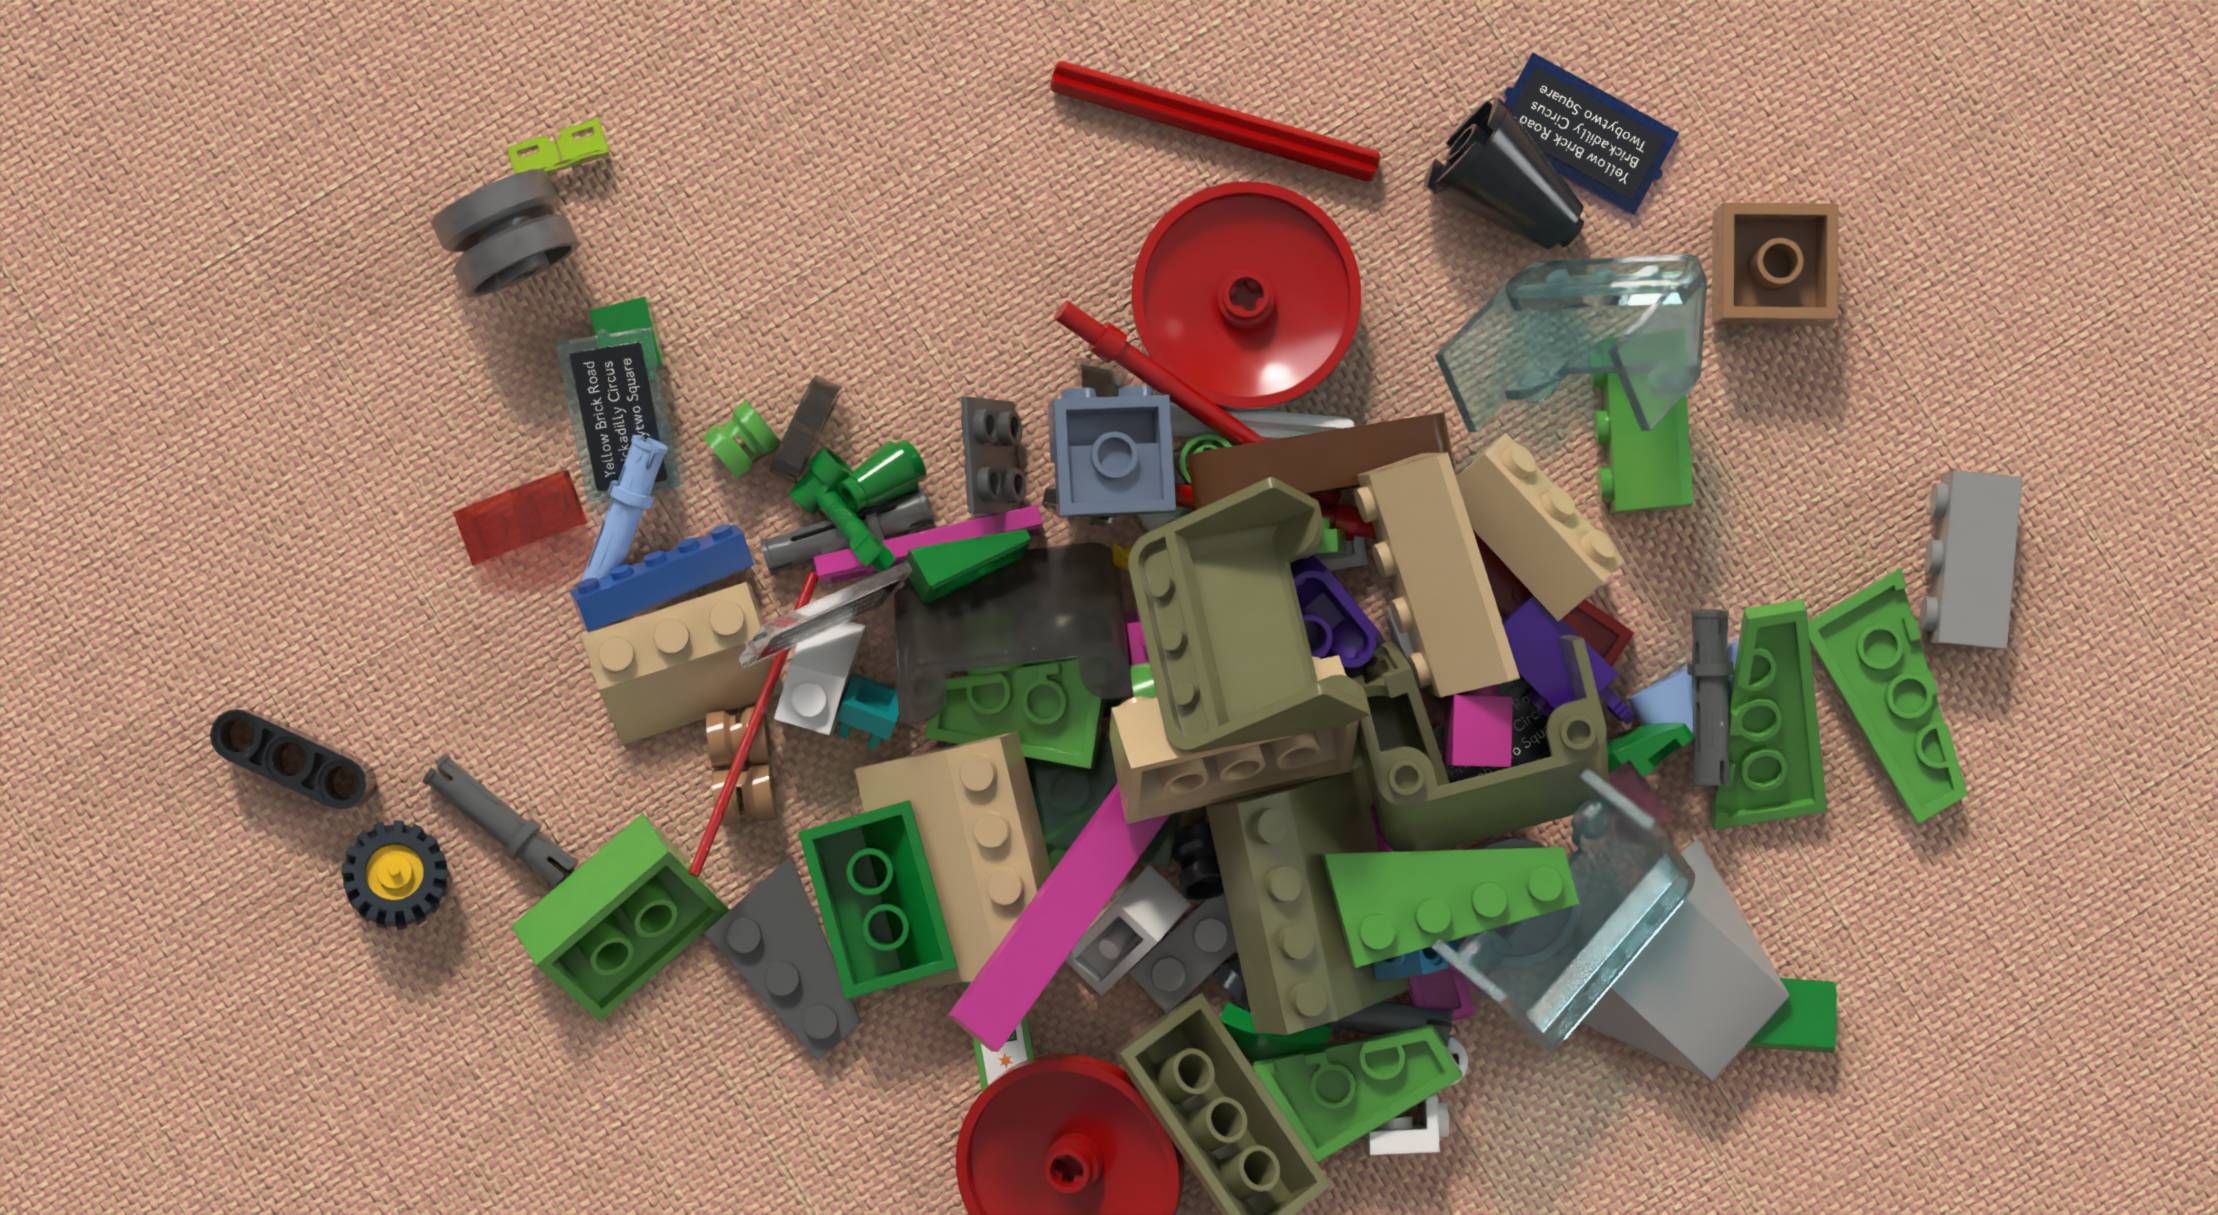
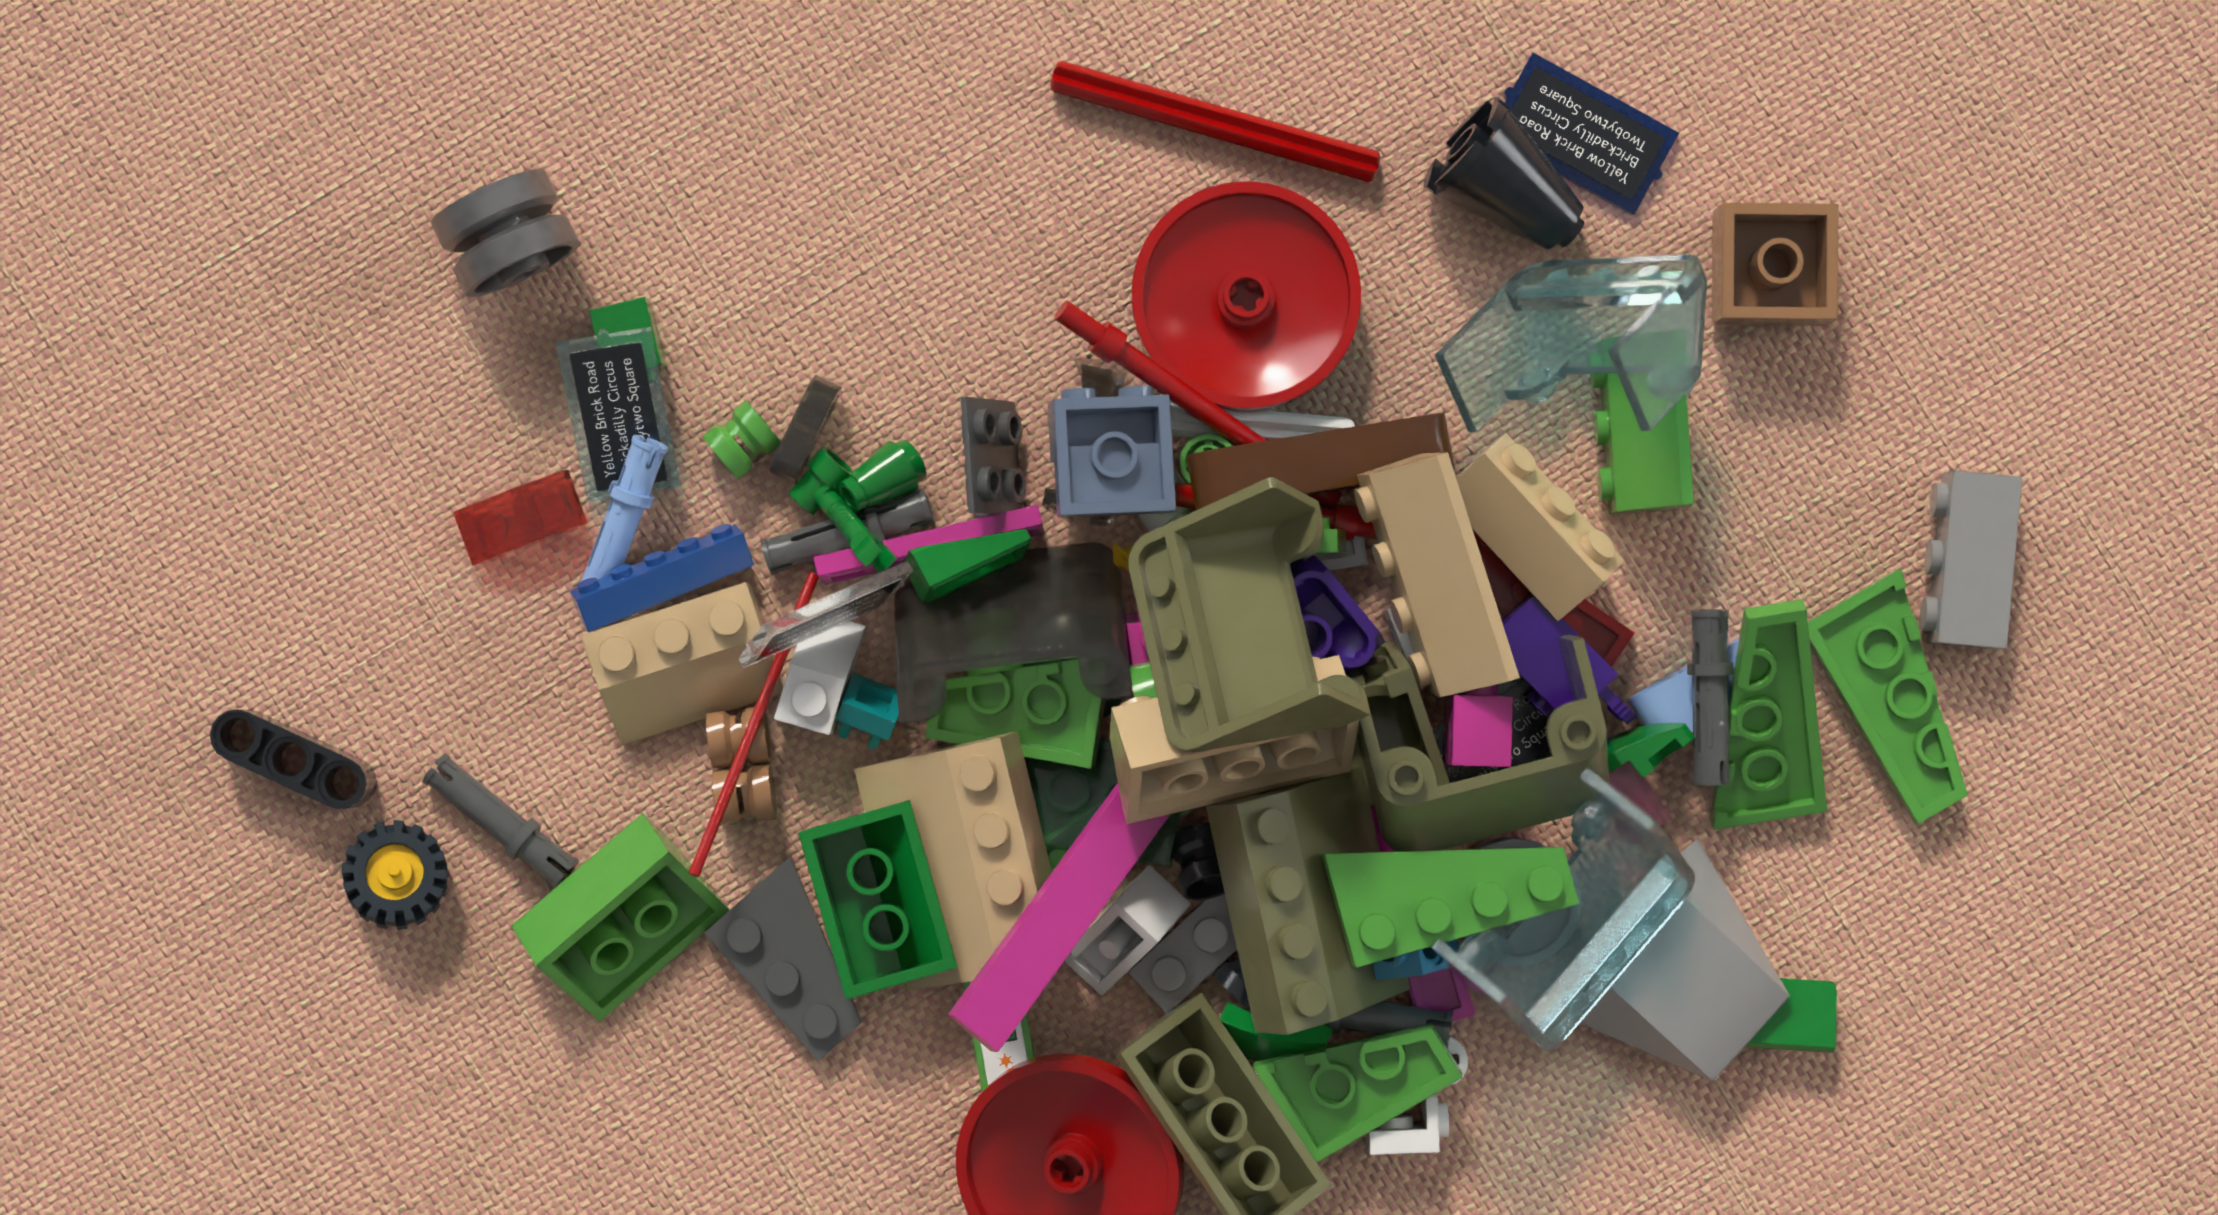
(577, 151): lime piece -> none

